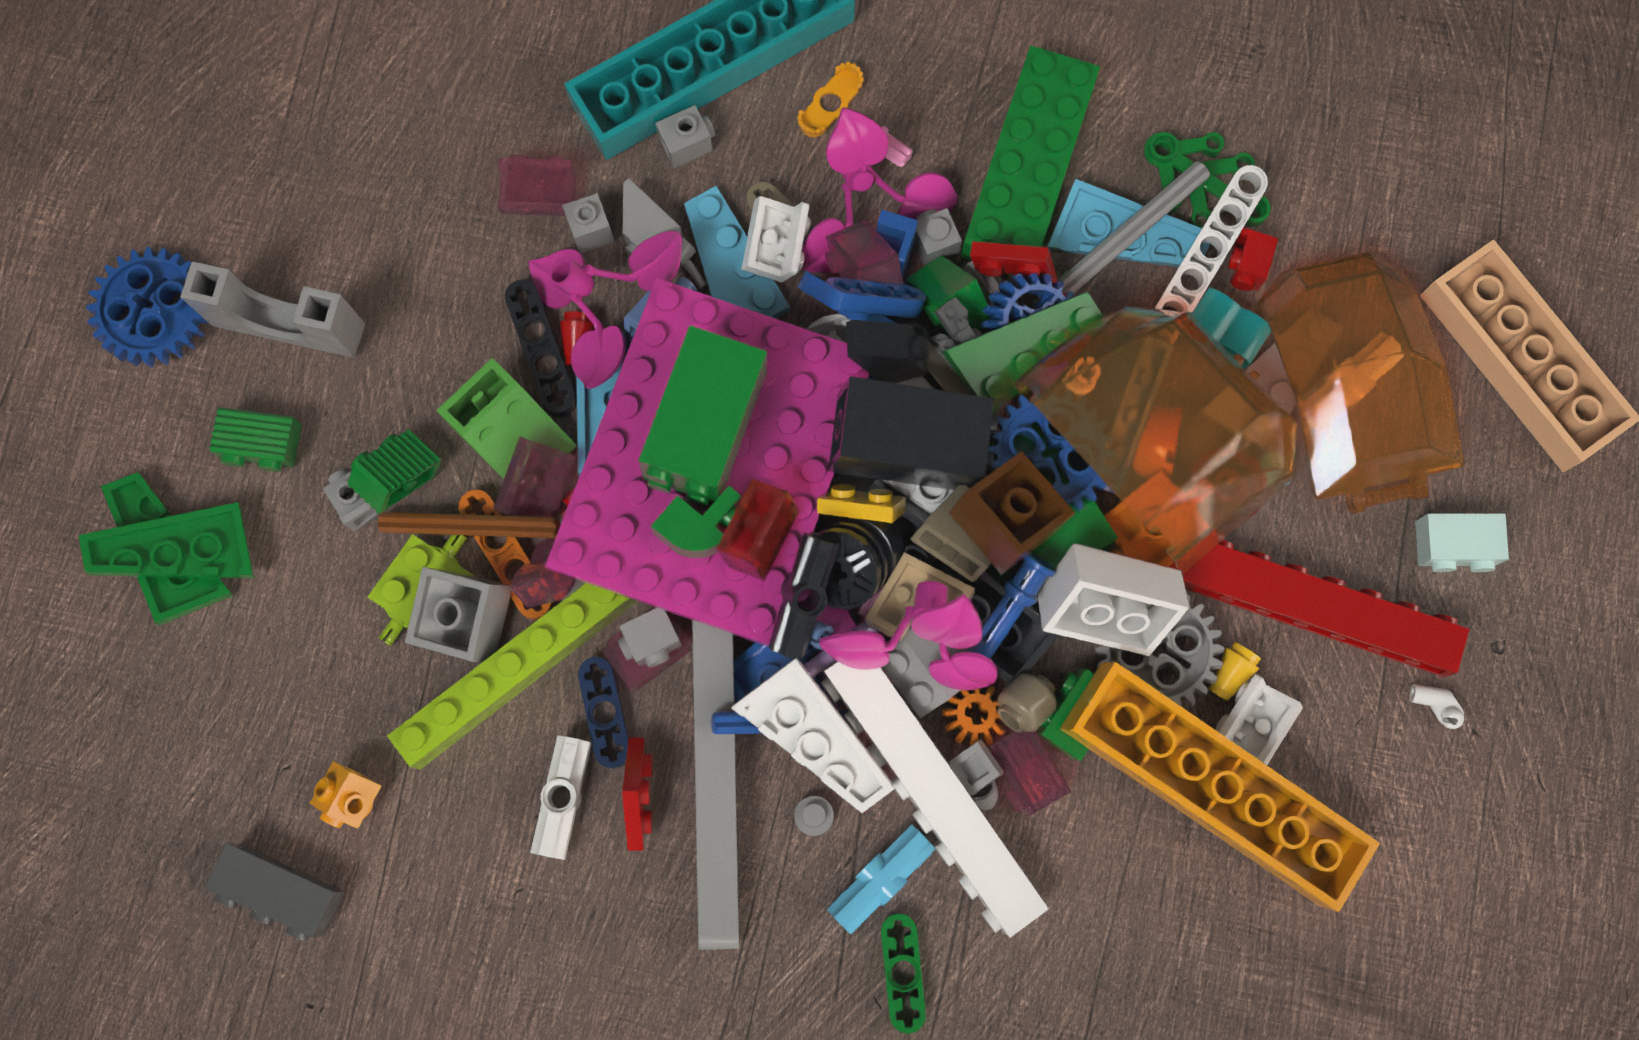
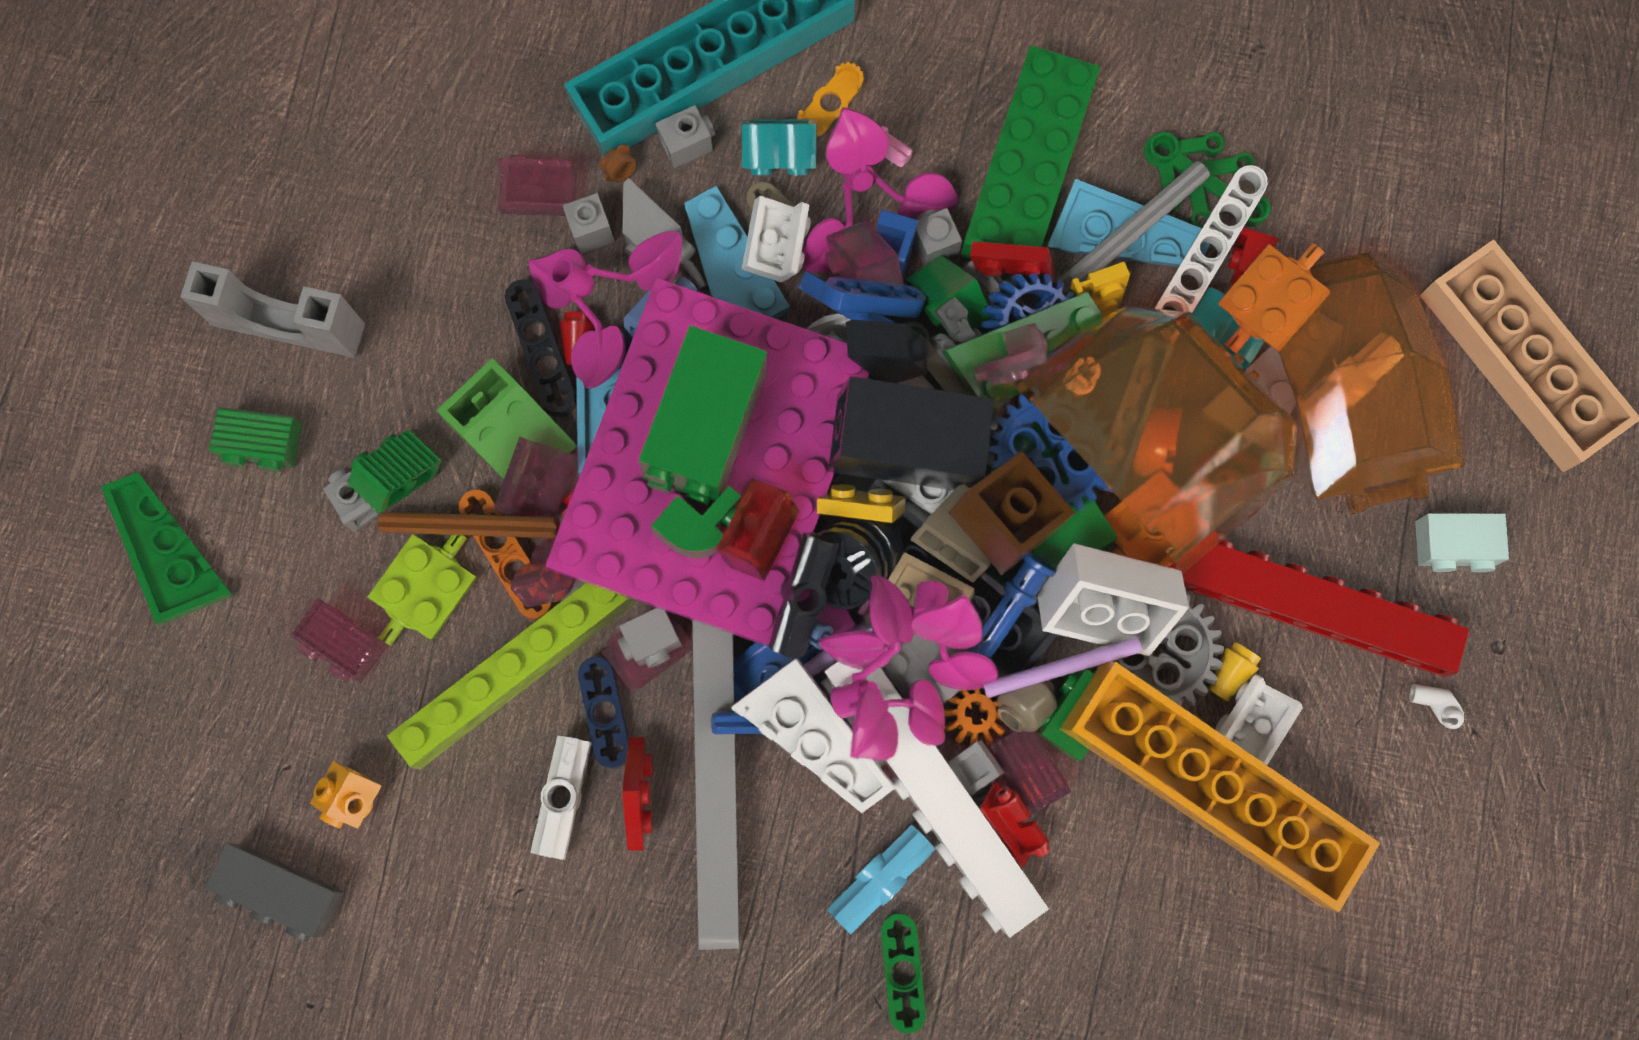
(121, 293): blue gear -> none
(181, 545): green wing -> none
(339, 641): none -> clear pink brick
(458, 614): light grey slope -> none
(618, 164): none -> dark orange plate
(779, 144): none -> teal brick
(813, 815): light grey plate -> none
(874, 727): none -> dark pink plant
(1006, 816): none -> red hinge
(1025, 350): none -> bracket
(1063, 667): none -> lavender bar
(1104, 287): none -> yellow plate
(1274, 298): none -> orange plate

